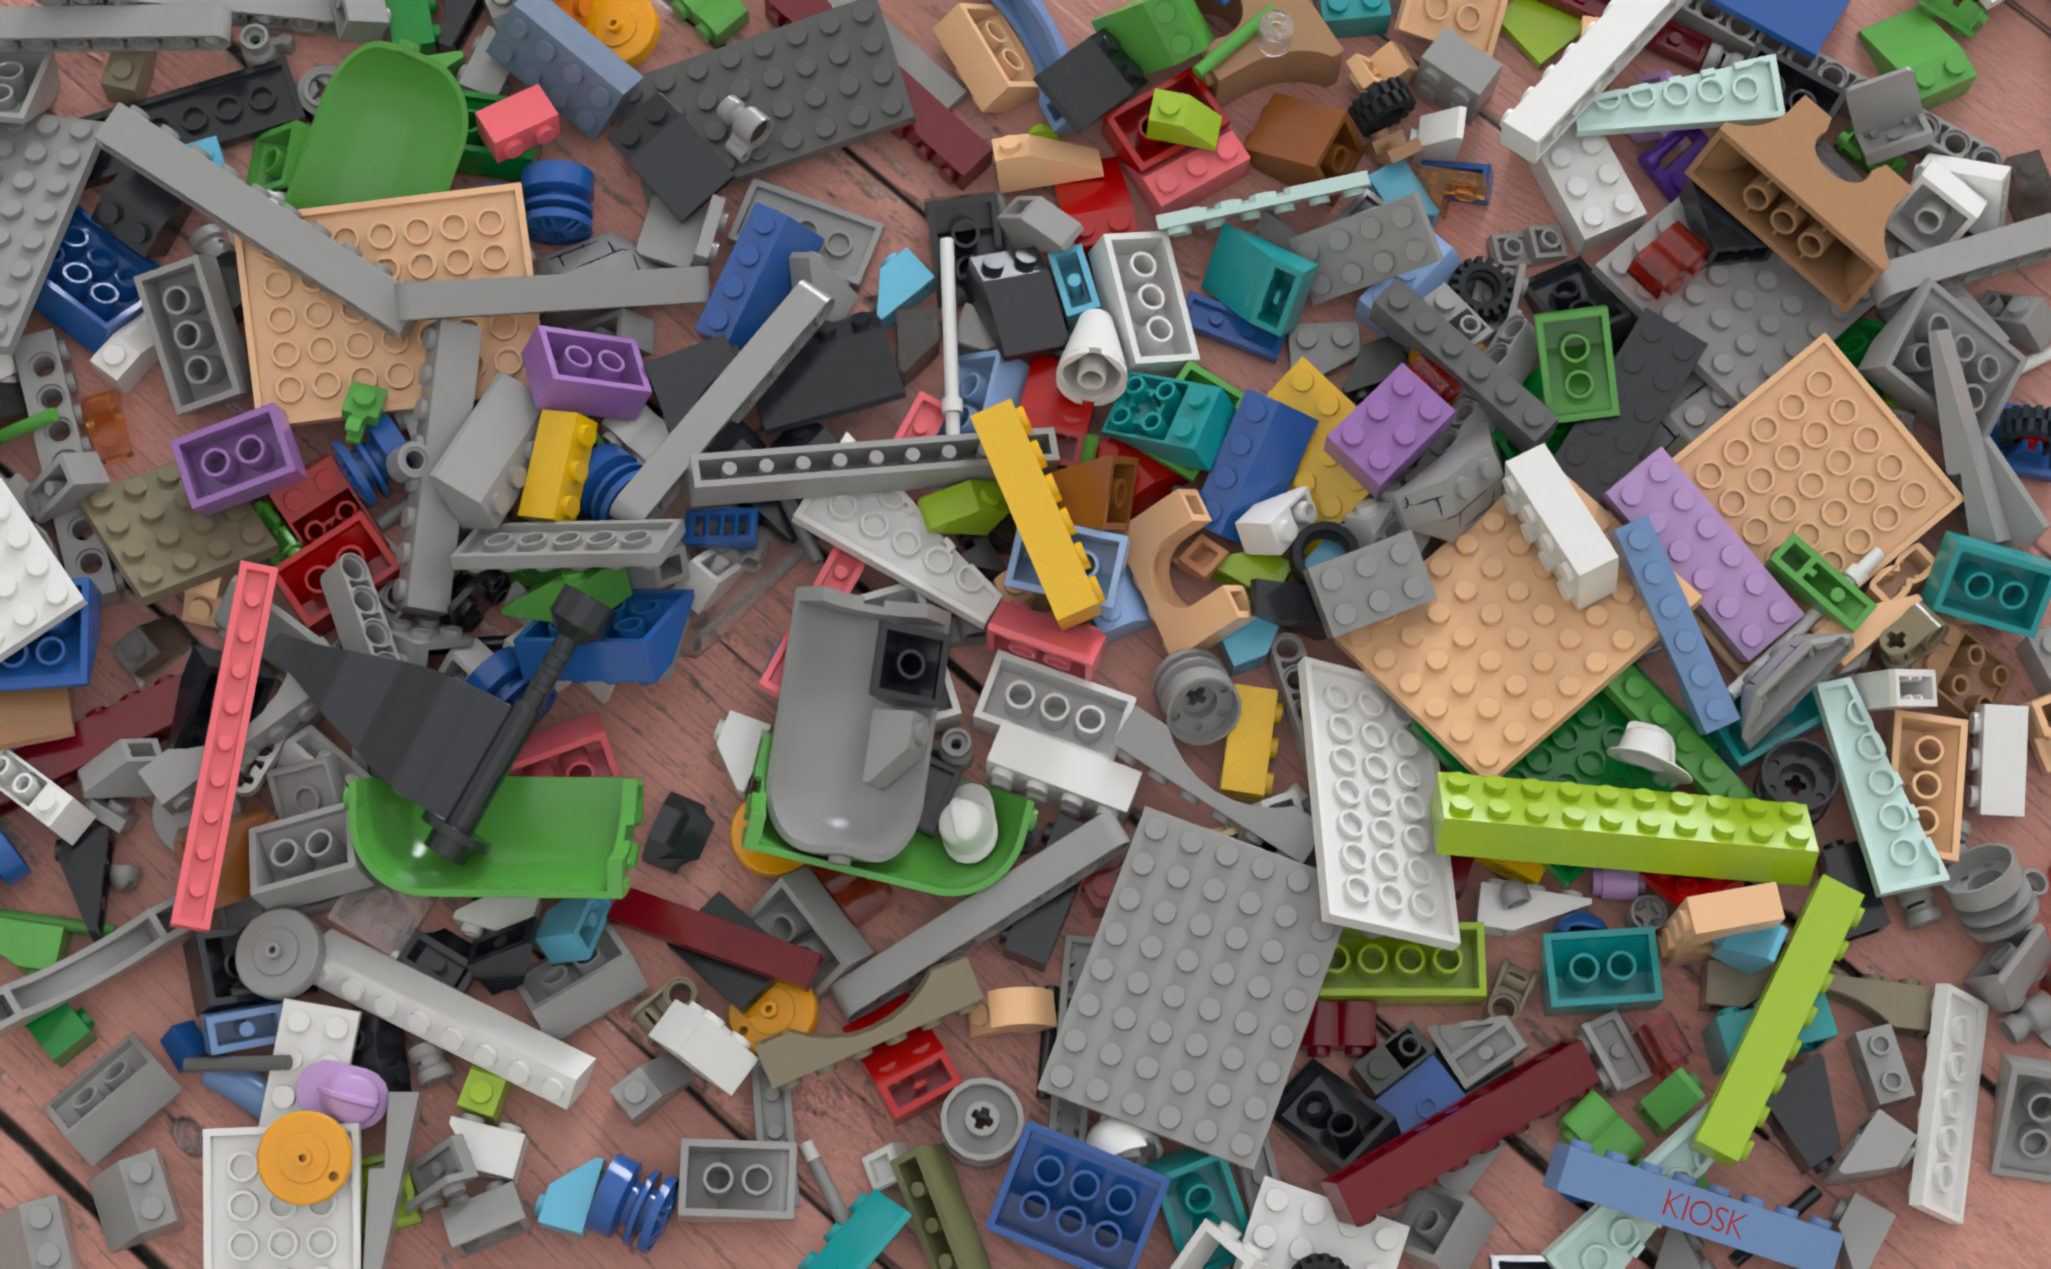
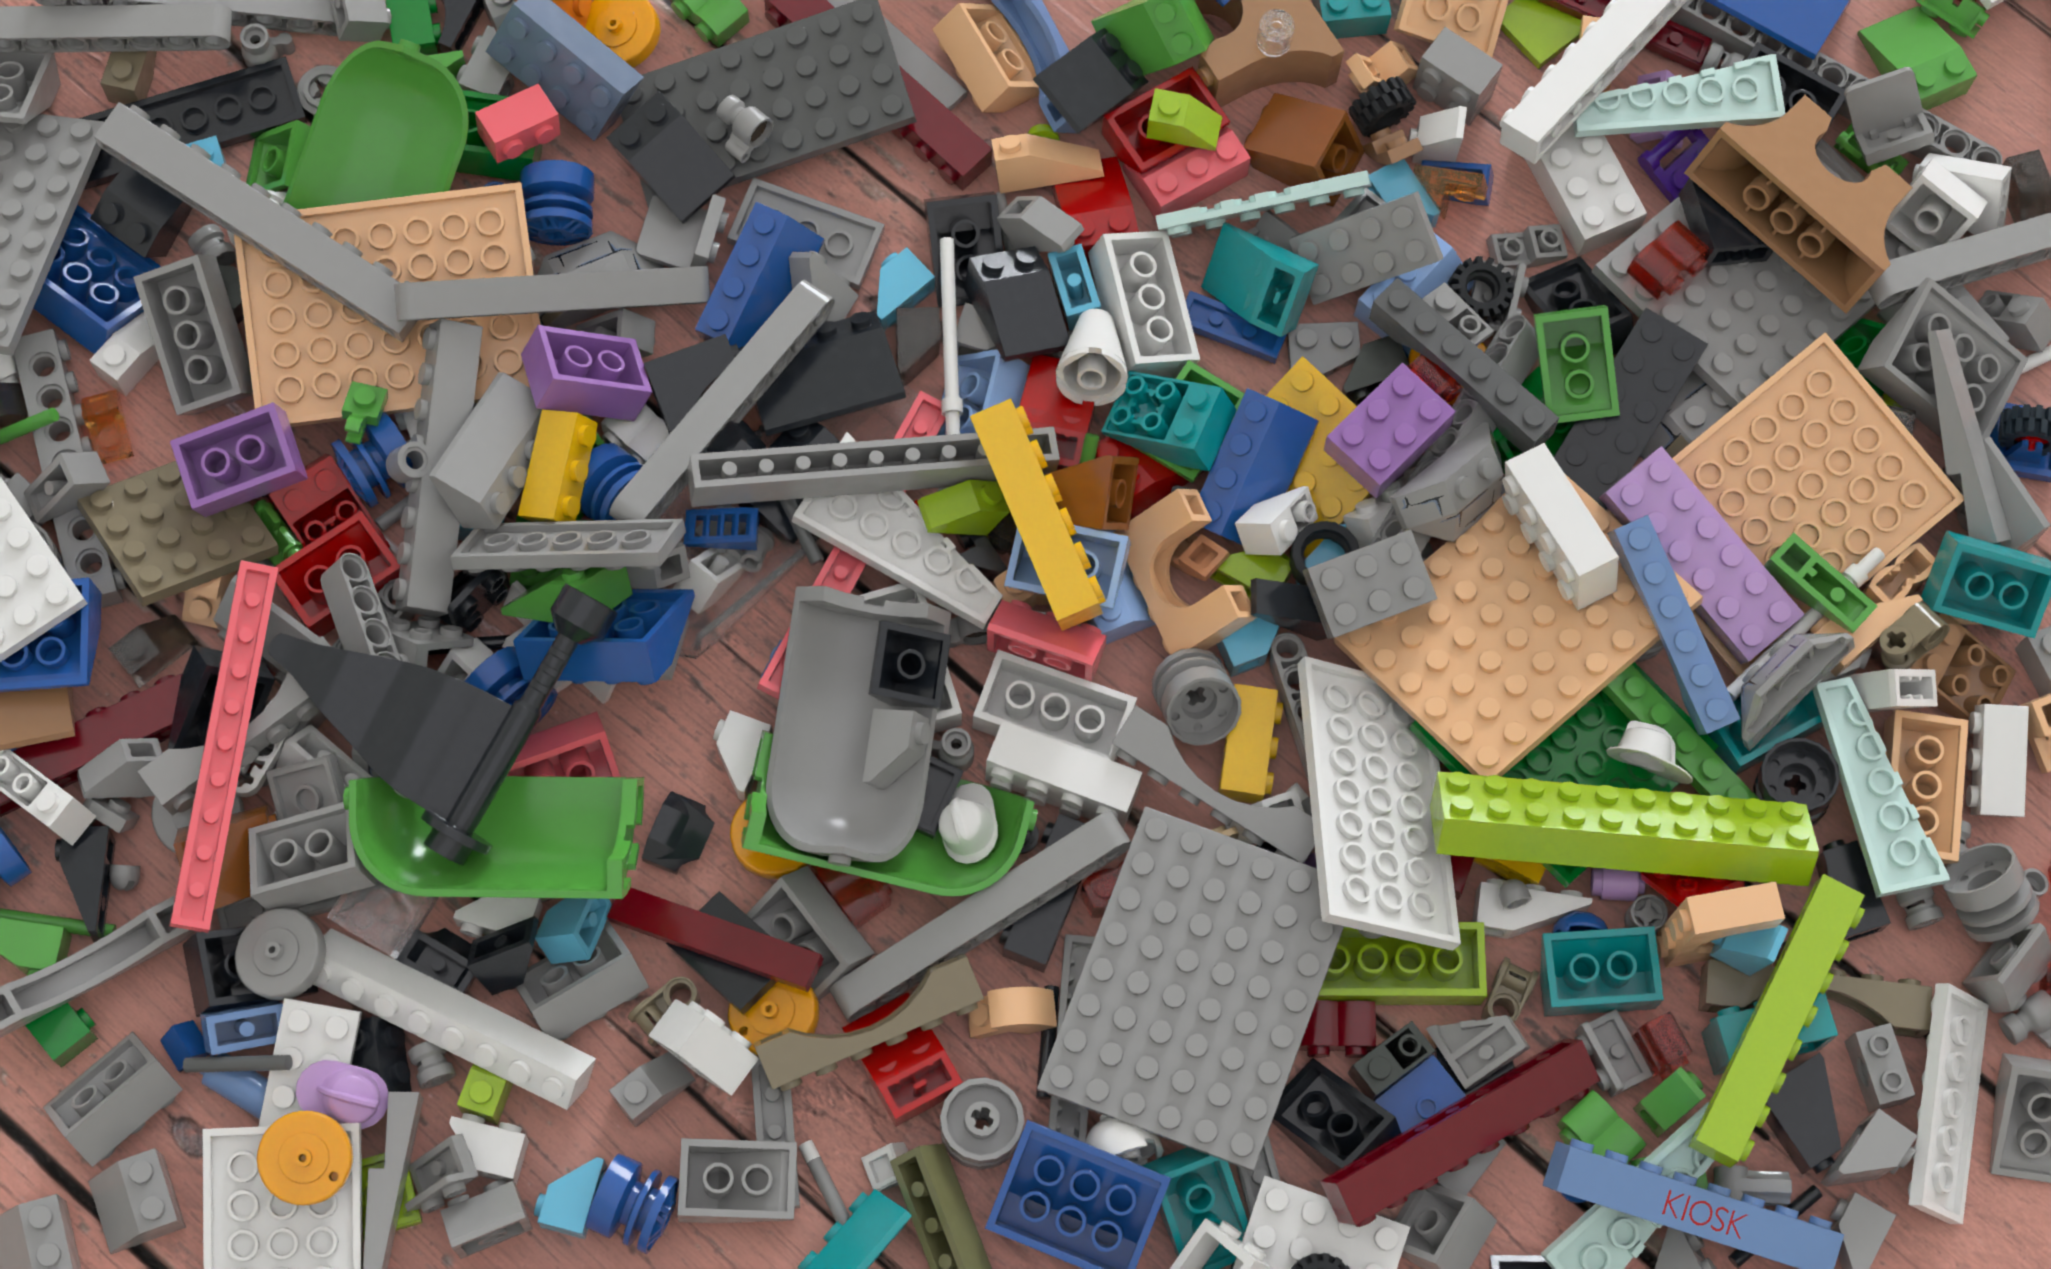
(1229, 45): bright green bar -> none
(1771, 1186): none -> light grey piece

